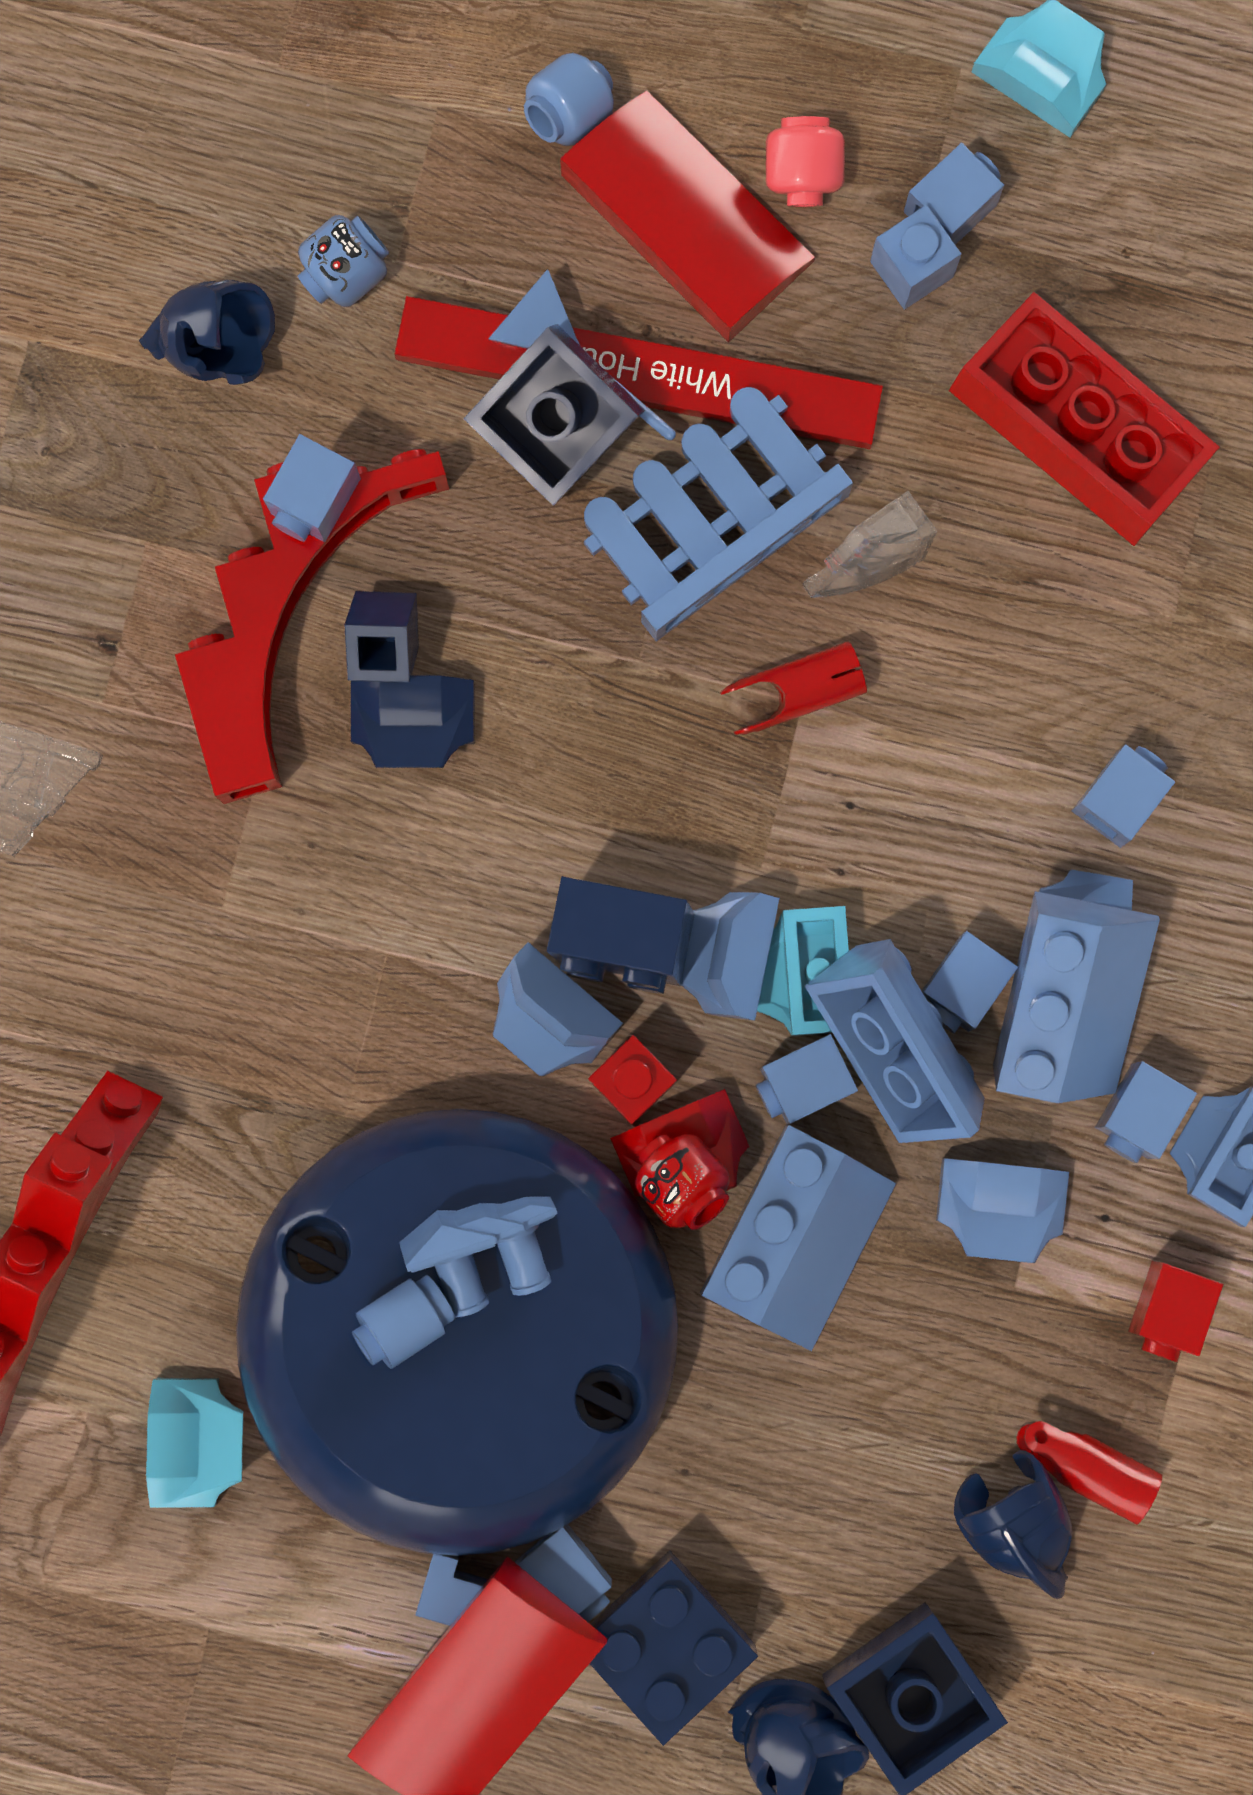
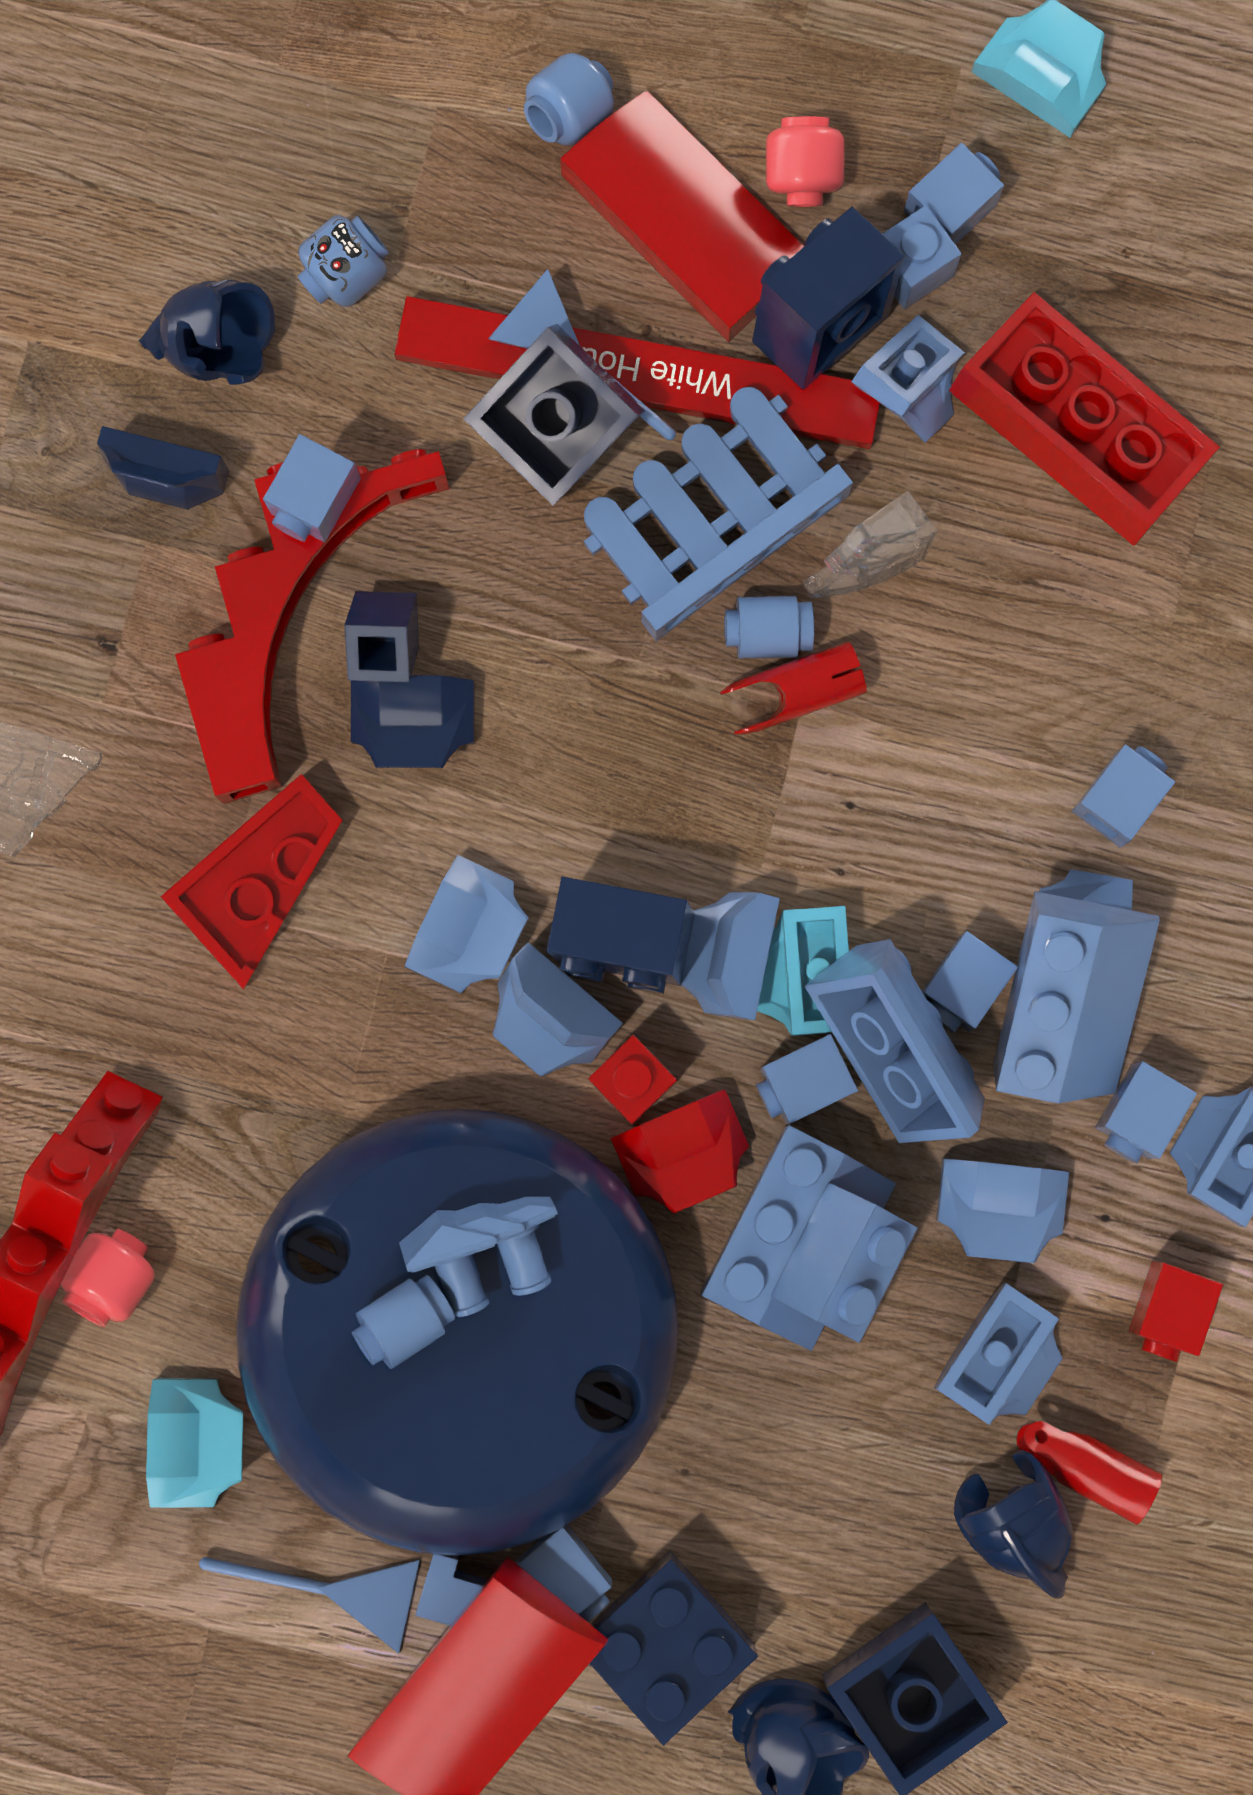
(107, 1277): none -> coral head
(162, 469): none -> dark blue slope
(254, 877): none -> red wing
(374, 1599): none -> medium blue piece
(468, 928): none -> medium blue slope
(682, 1181): red head -> none
(769, 627): none -> medium blue brick
(826, 296): none -> dark blue brick
(844, 1262): none -> medium blue slope
(913, 377): none -> medium blue slope
(1002, 1357): none -> medium blue slope

